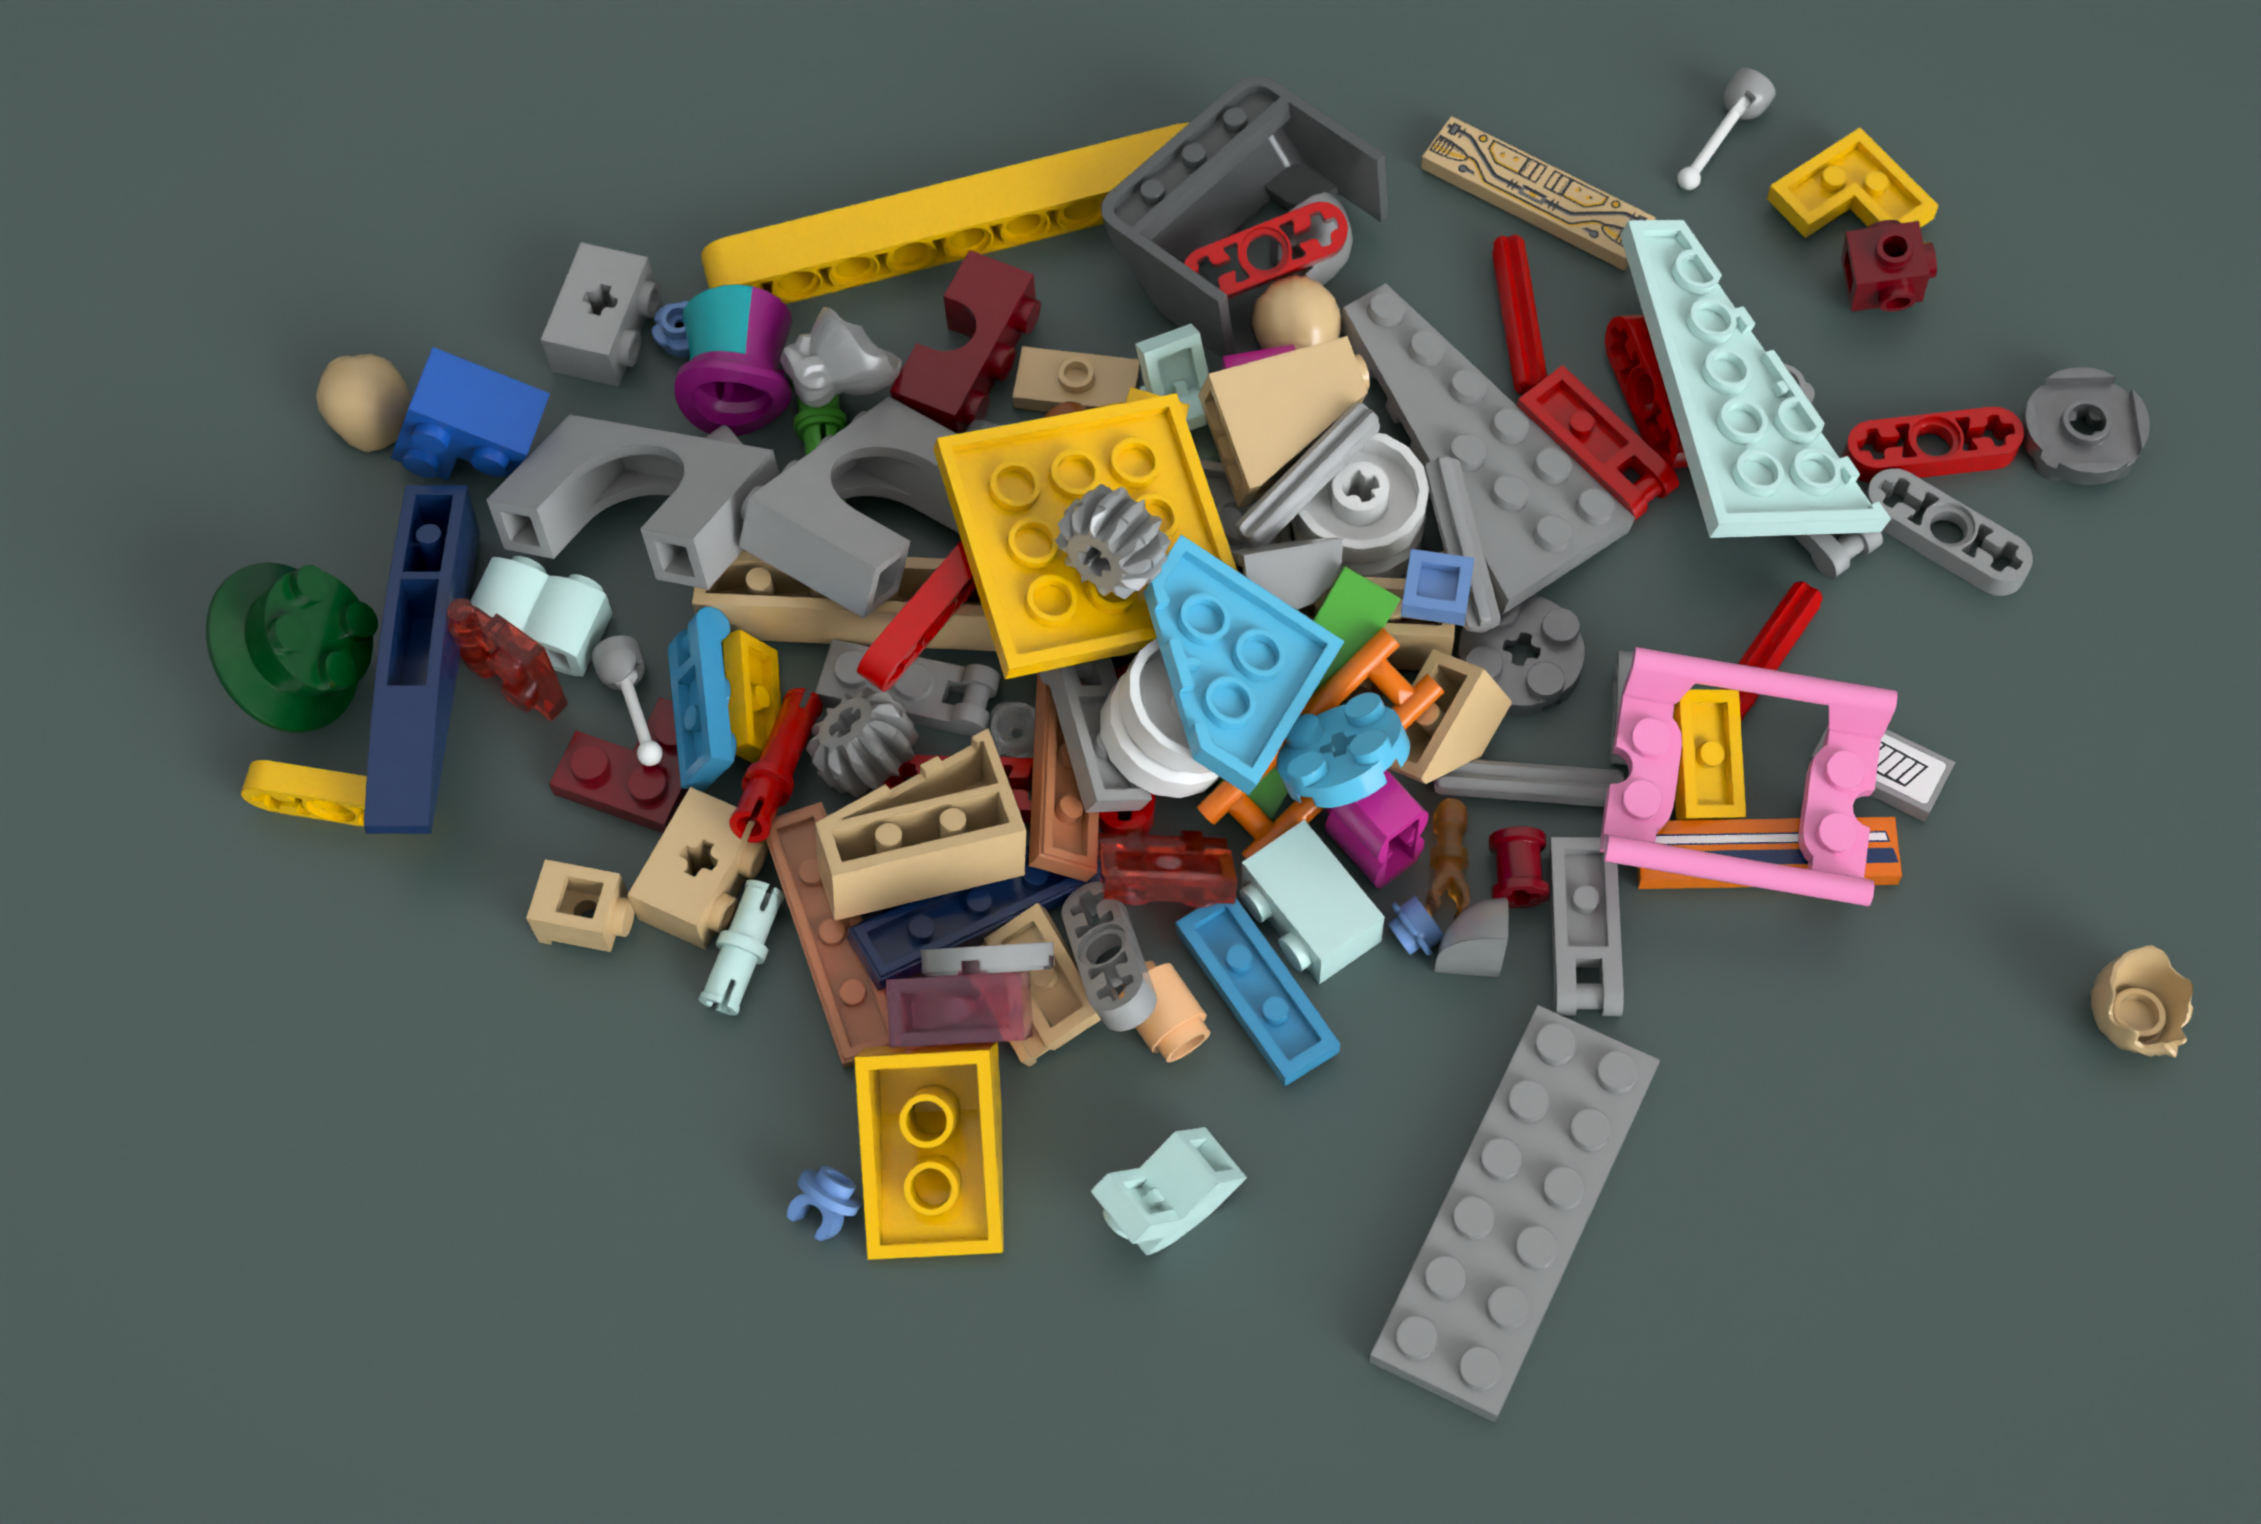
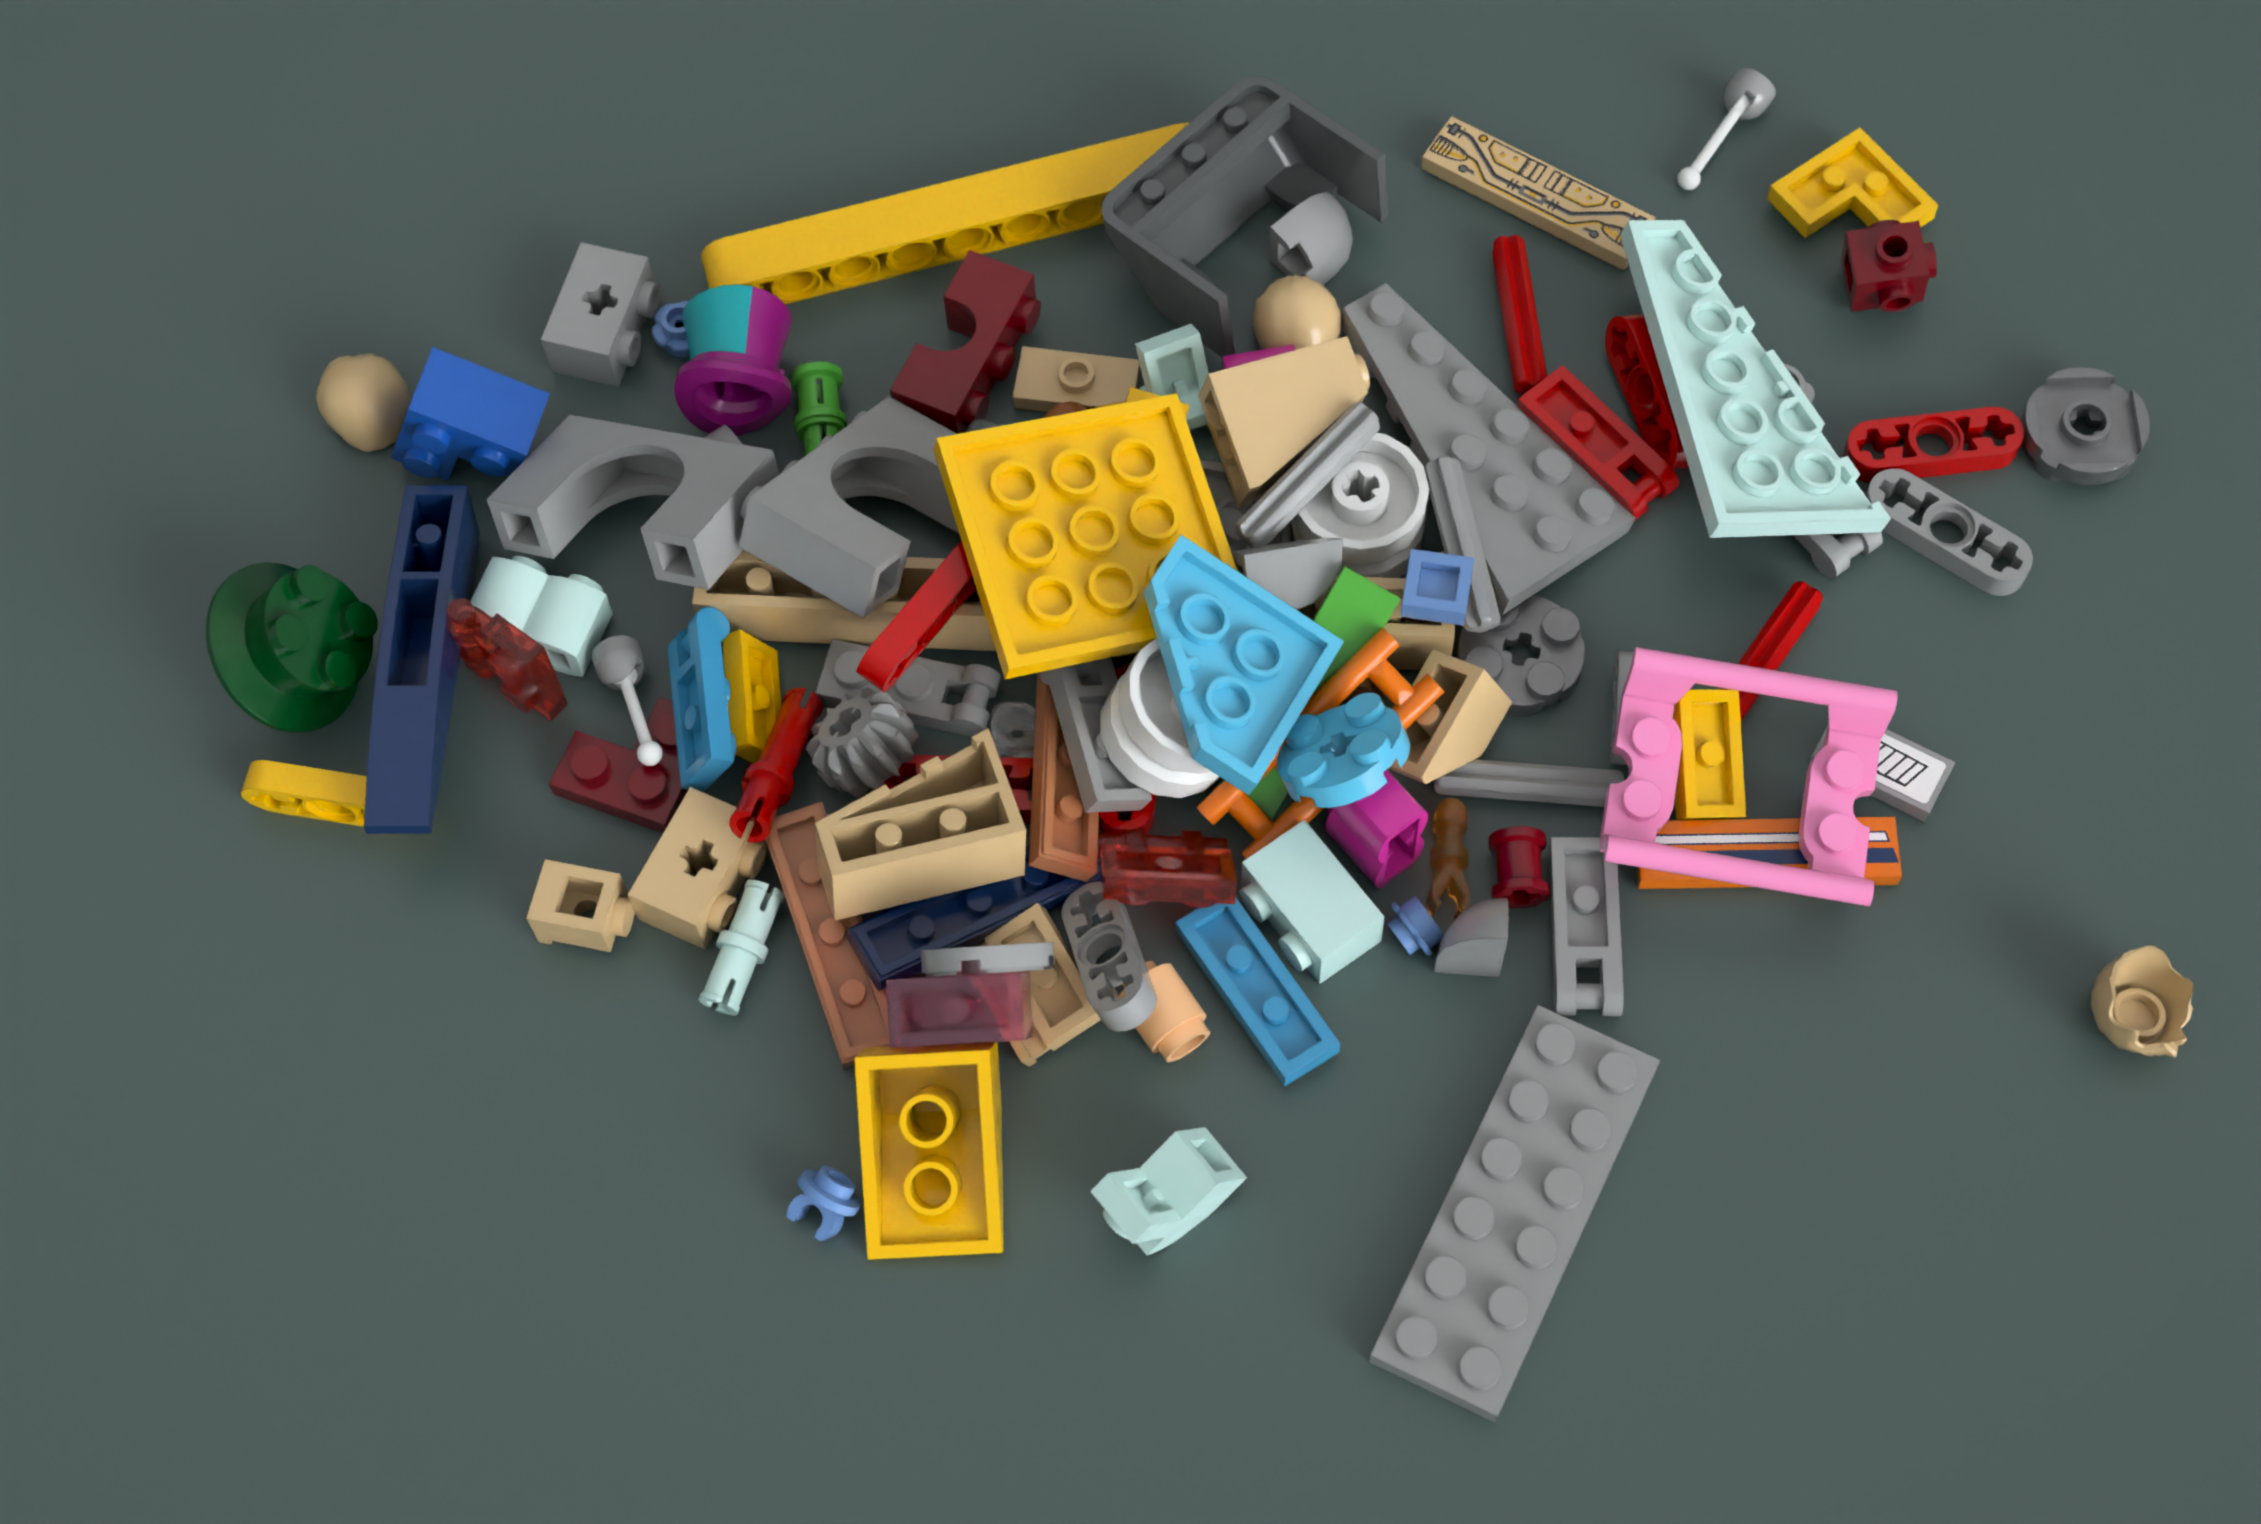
(837, 360): light grey hair -> none
(1112, 541): light grey gear -> none
(1301, 223): red beam -> none

